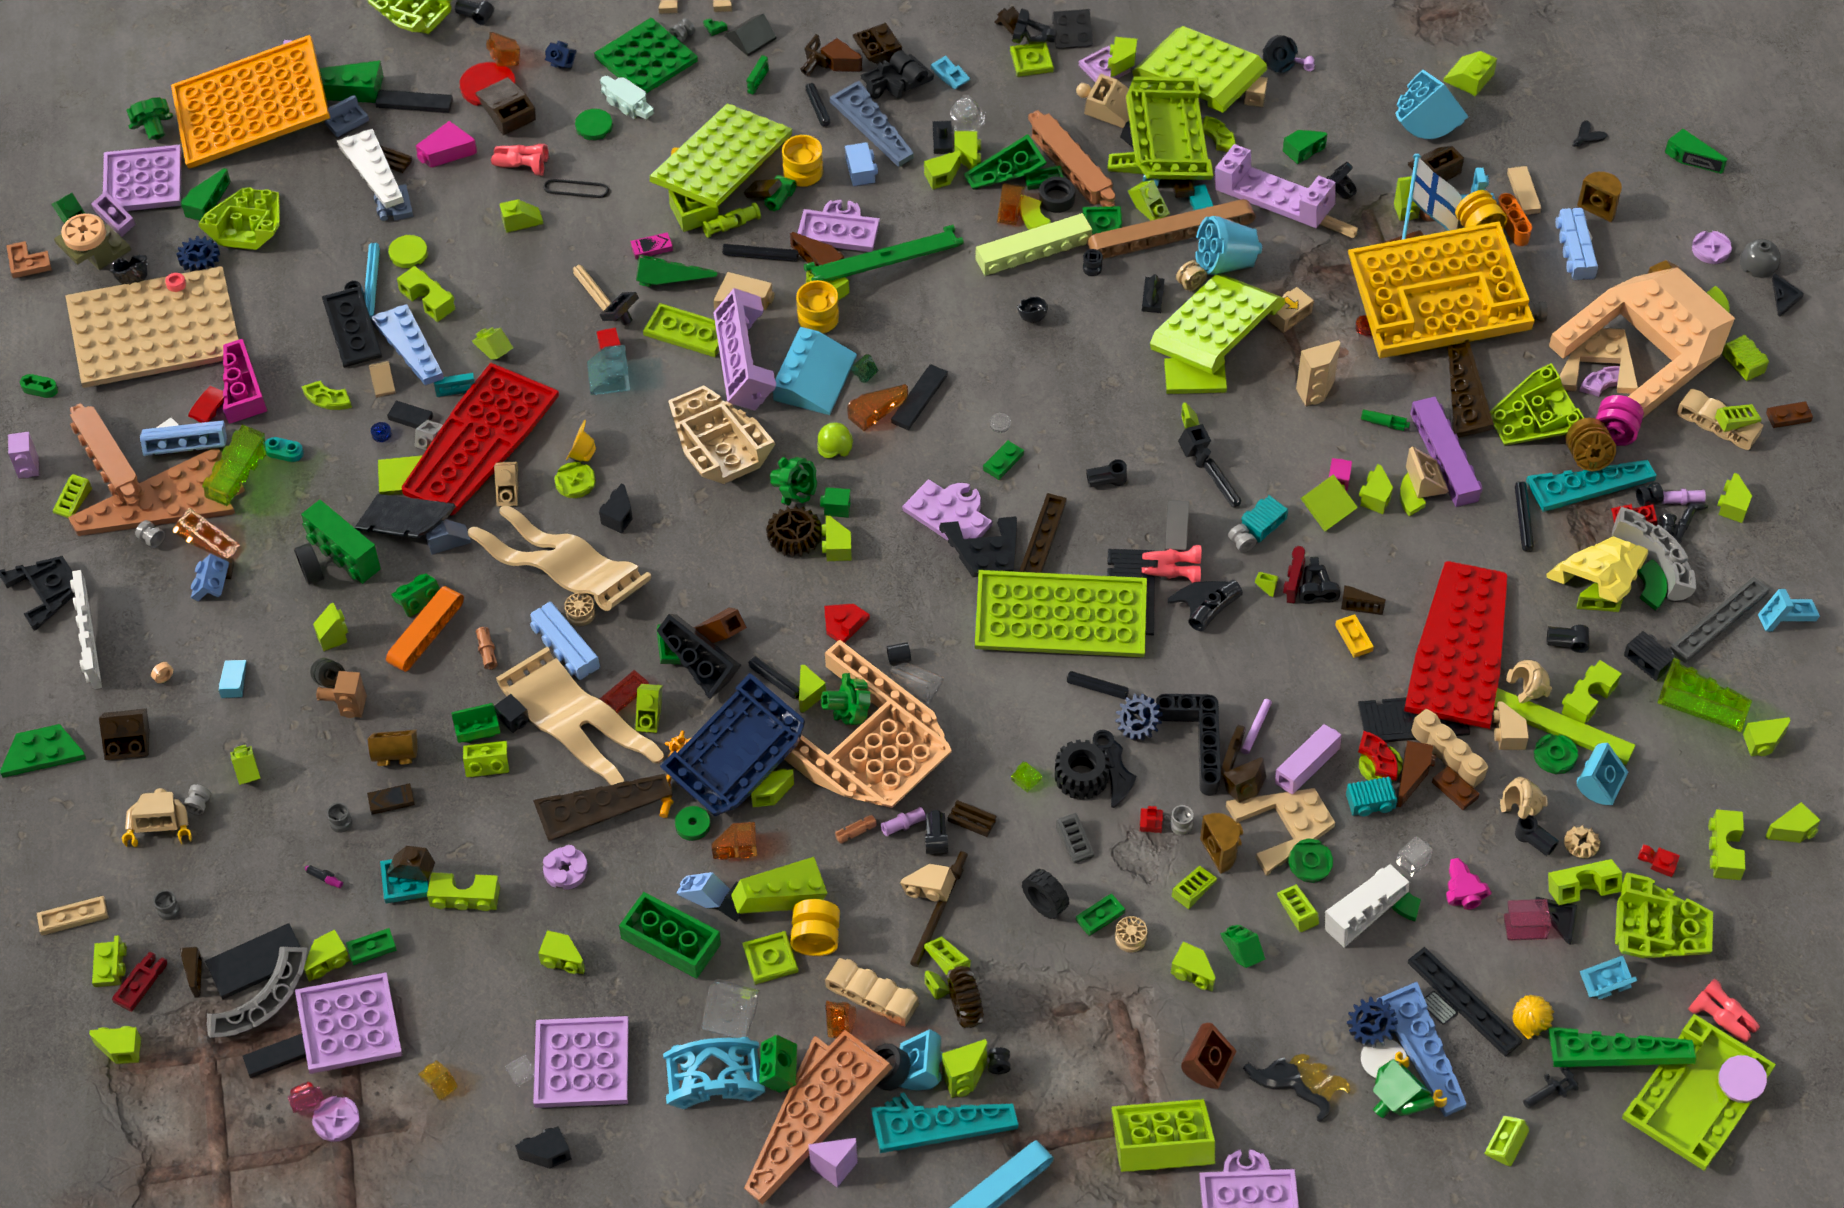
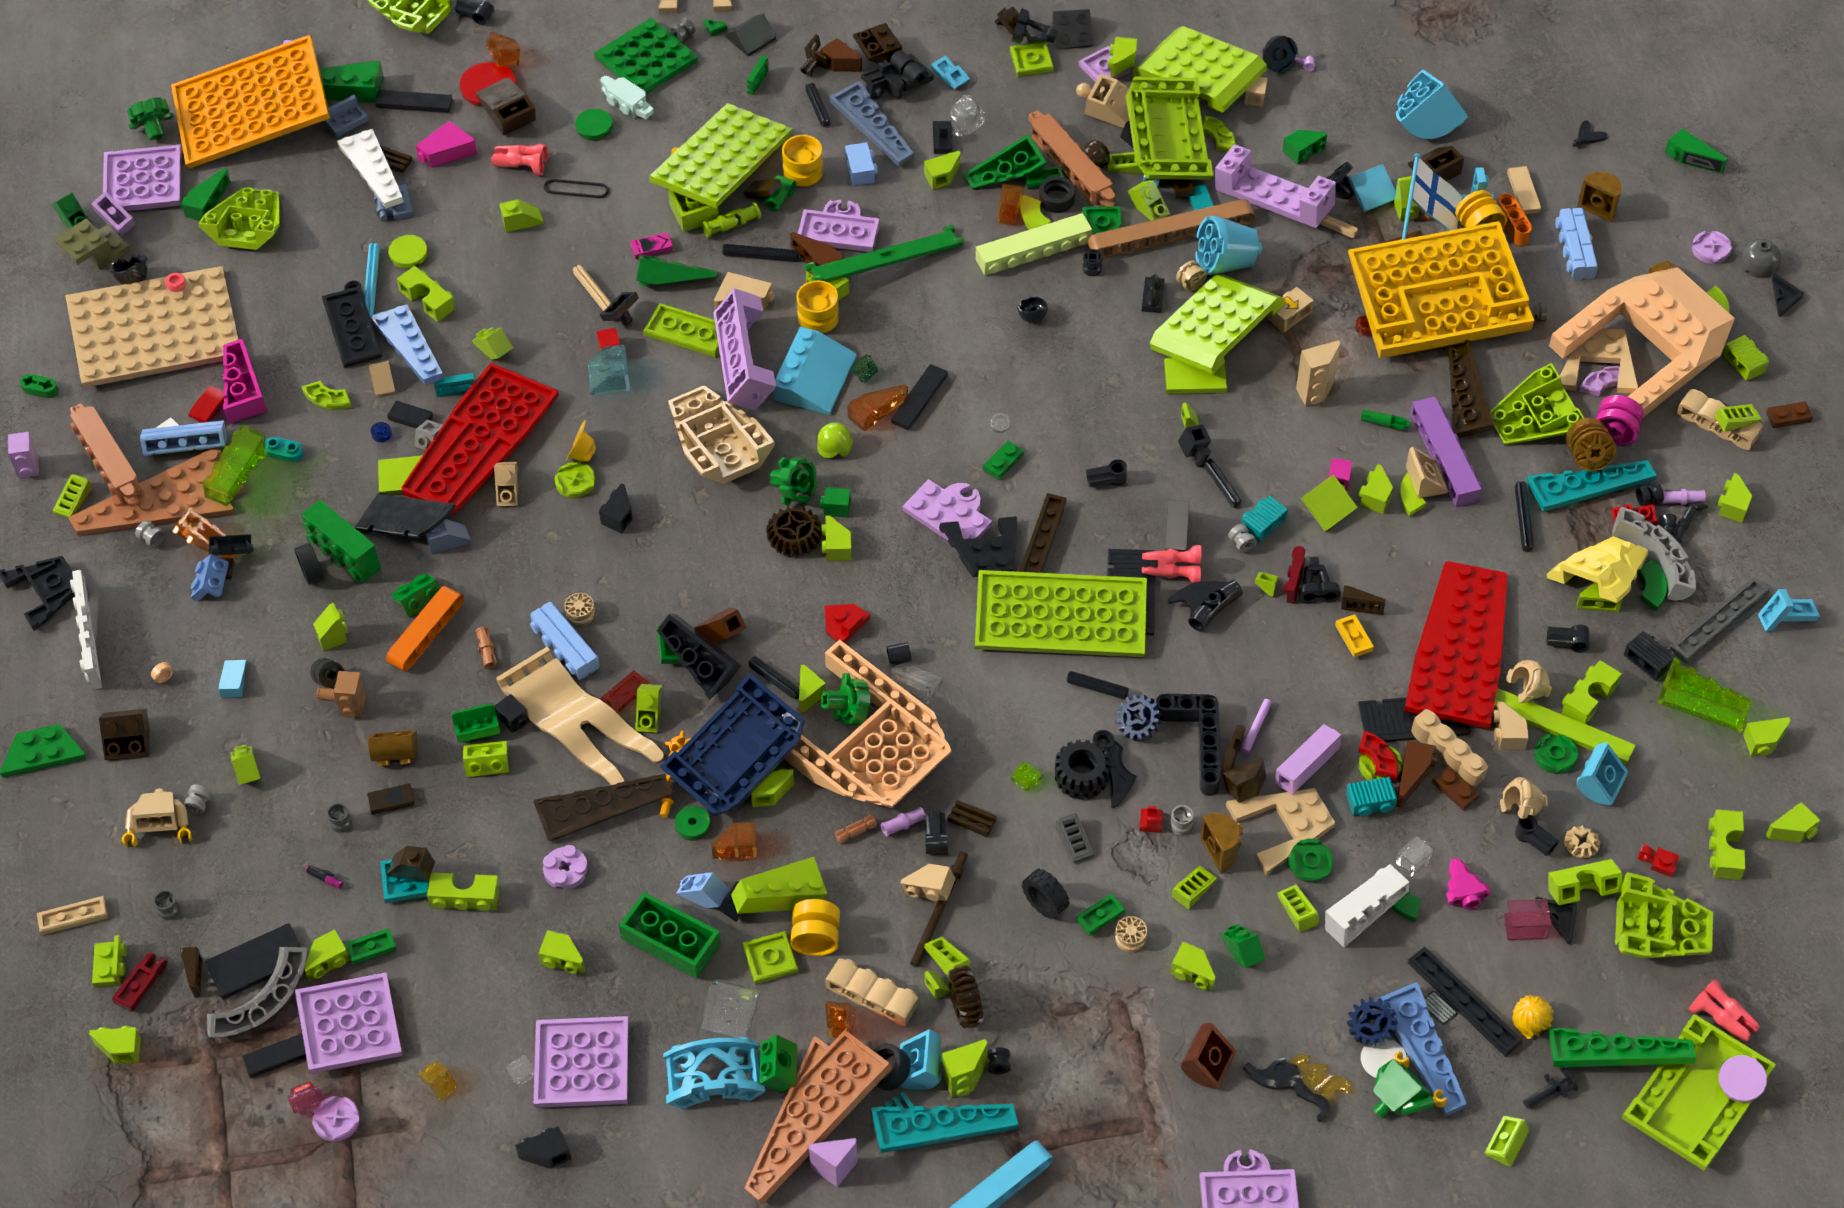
(24, 264): nougat plate -> none
(92, 237): light nougat wheel -> none
(198, 254): dark blue gear -> none
(230, 544): none -> black hinge
(560, 54): dark blue brick -> none
(571, 564): tan flag -> none
(968, 144): lime slope -> none
(1098, 152): none -> dark brown hair
(1163, 1135): lime slope -> none
(1373, 188): none -> medium azure tile
(1472, 72): lime slope -> none
(1606, 977): medium azure bracket -> none

